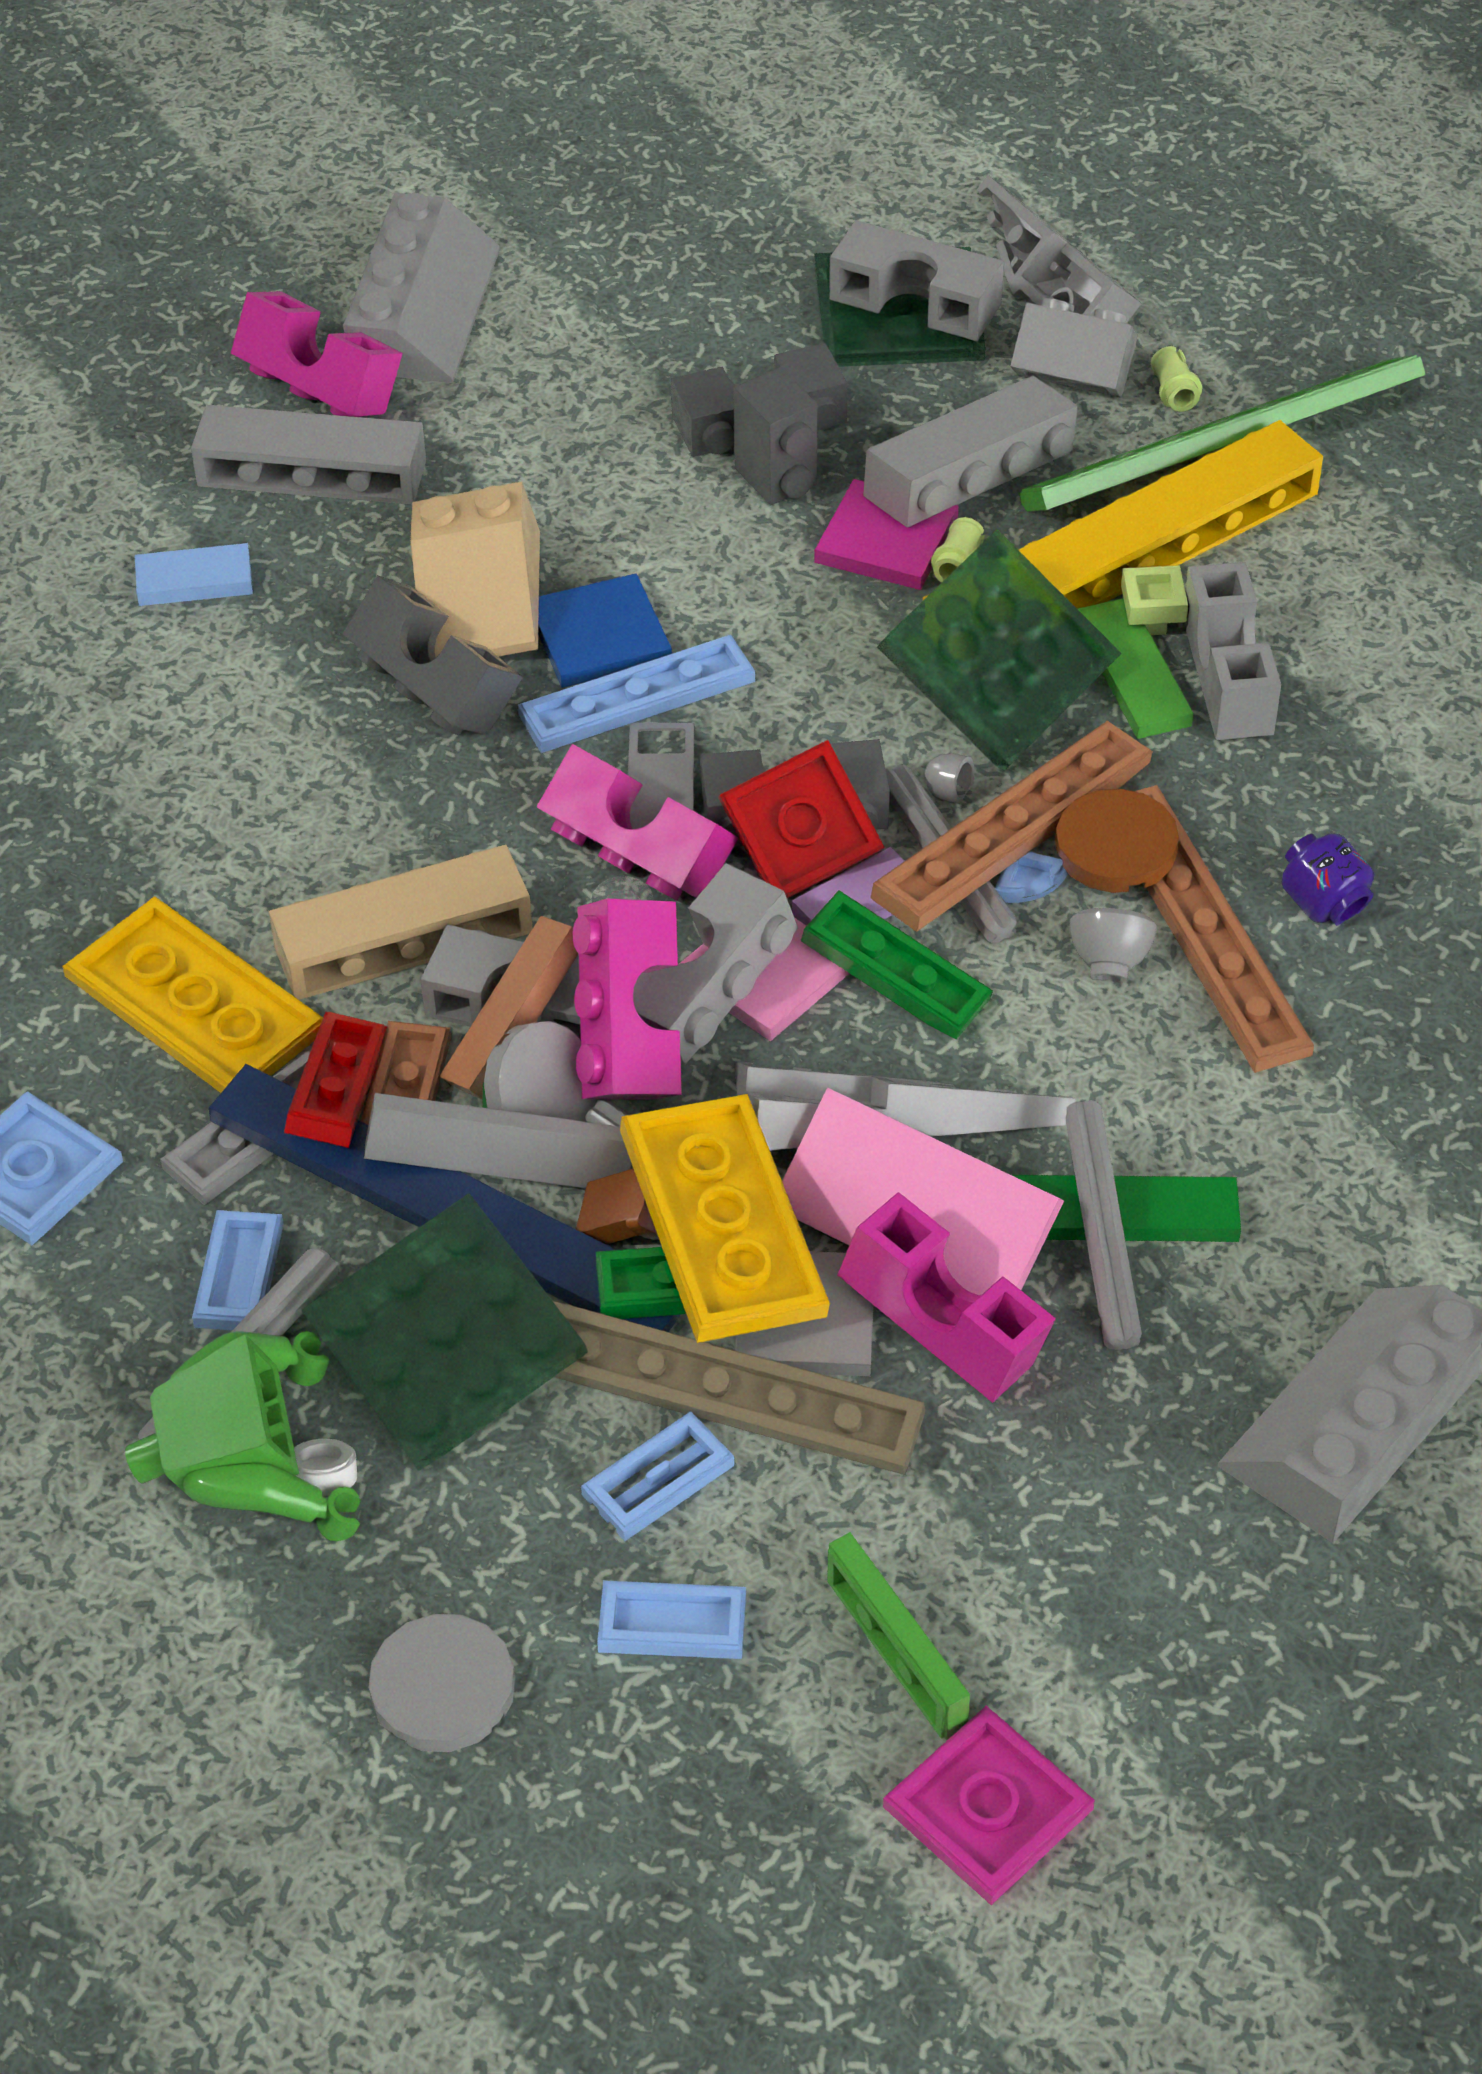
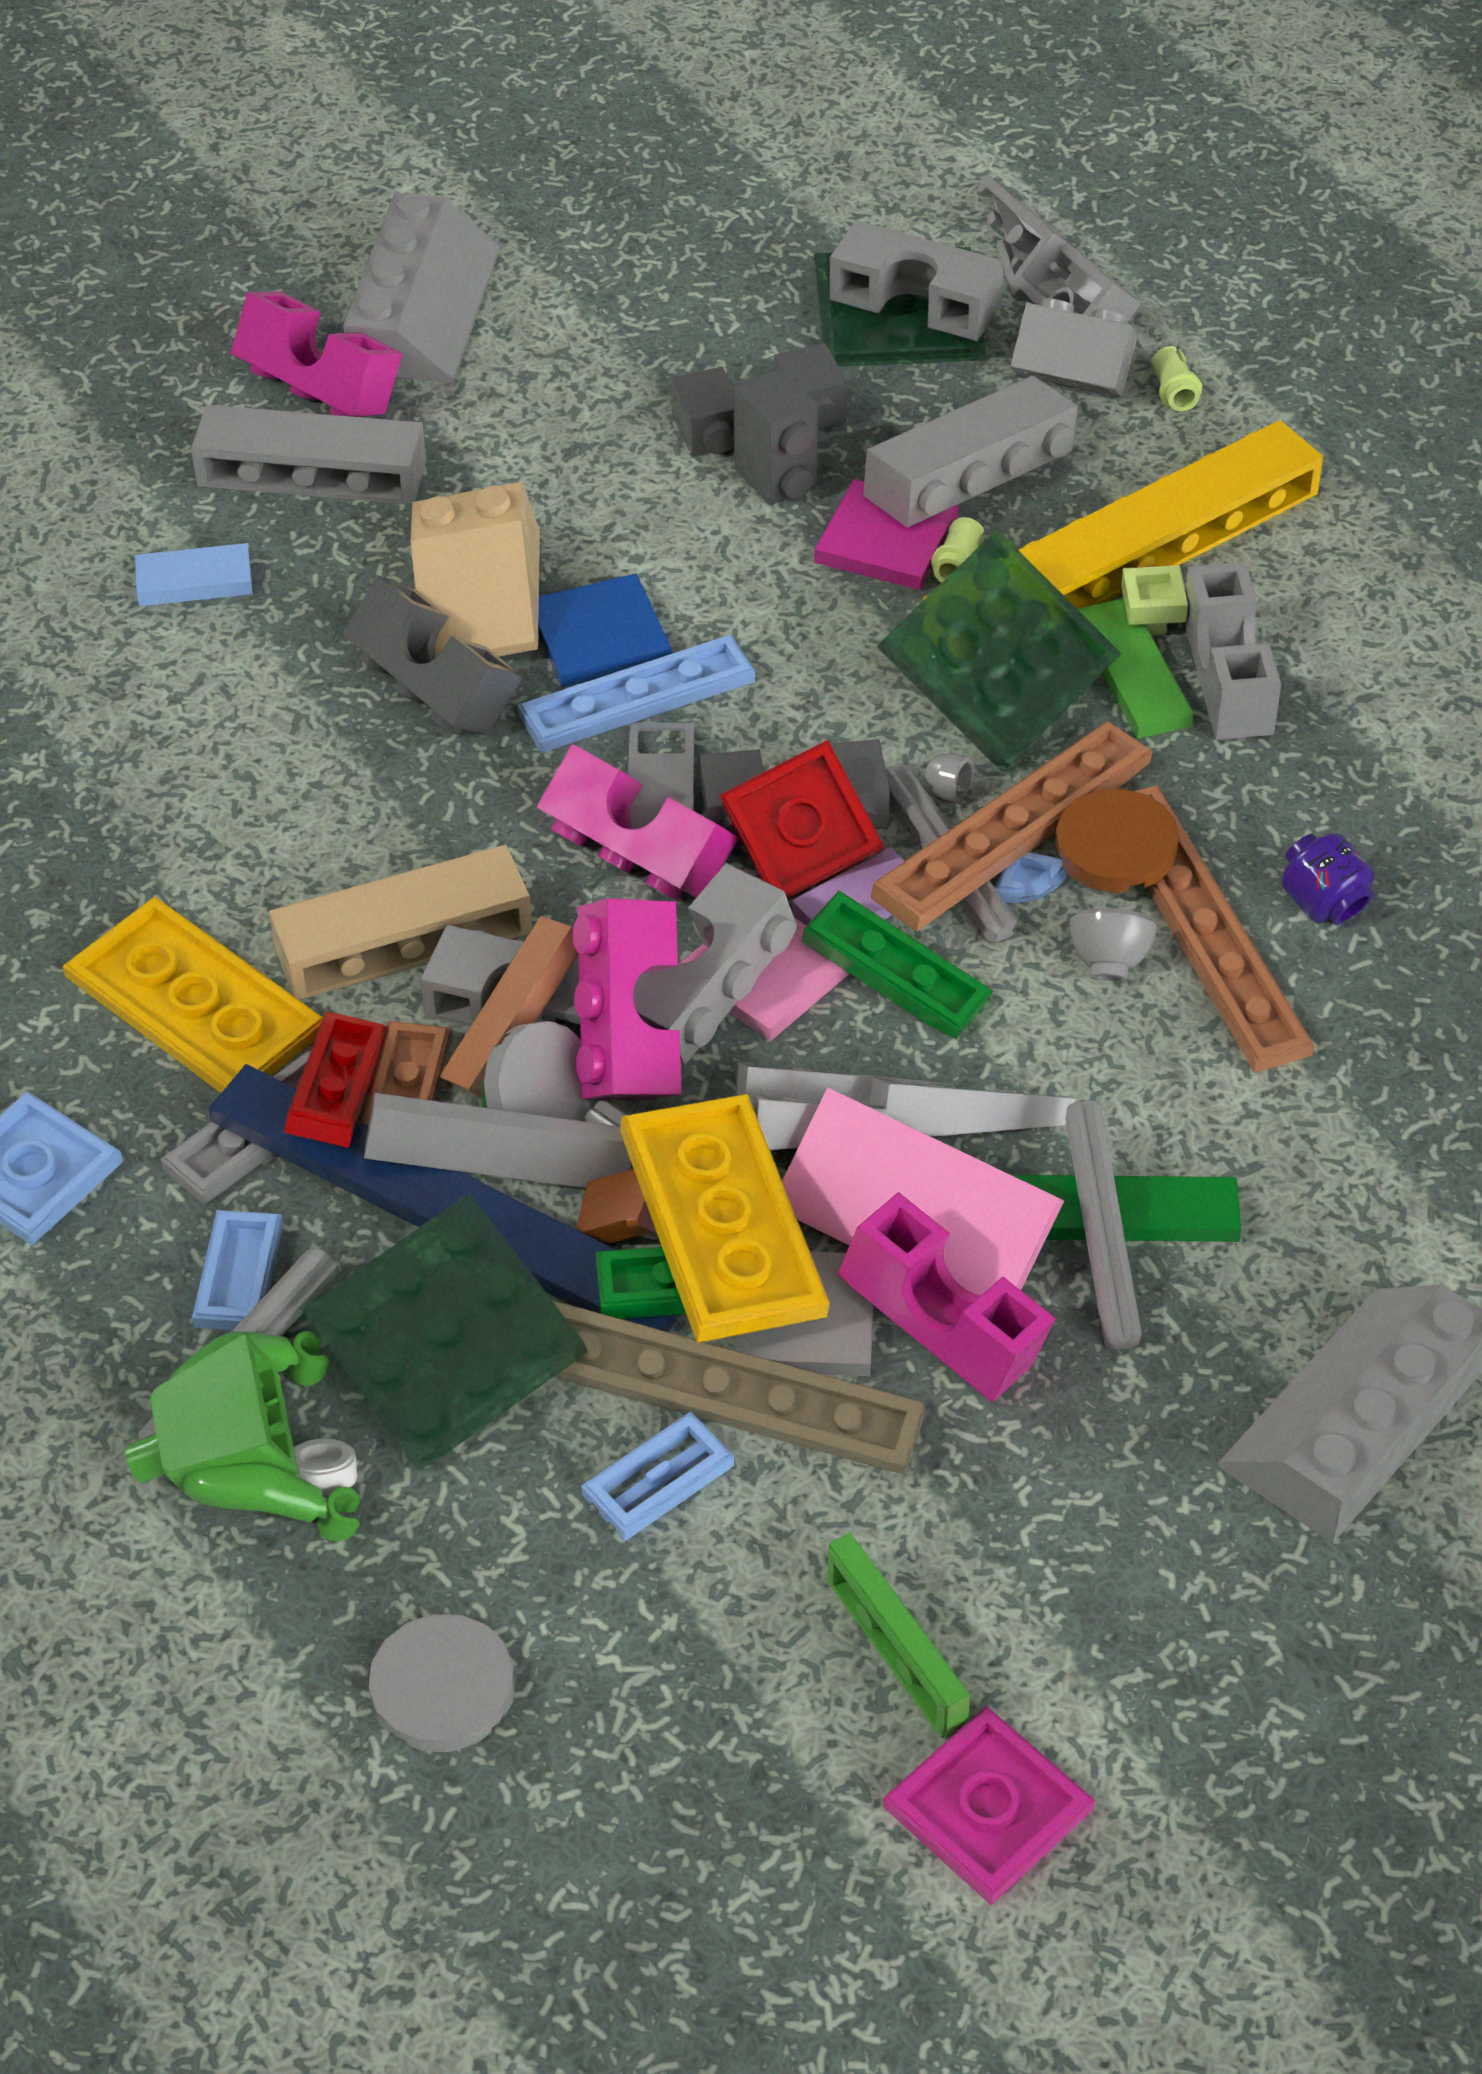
(672, 1619): light blue tile -> none
(1219, 433): bright green tile -> none

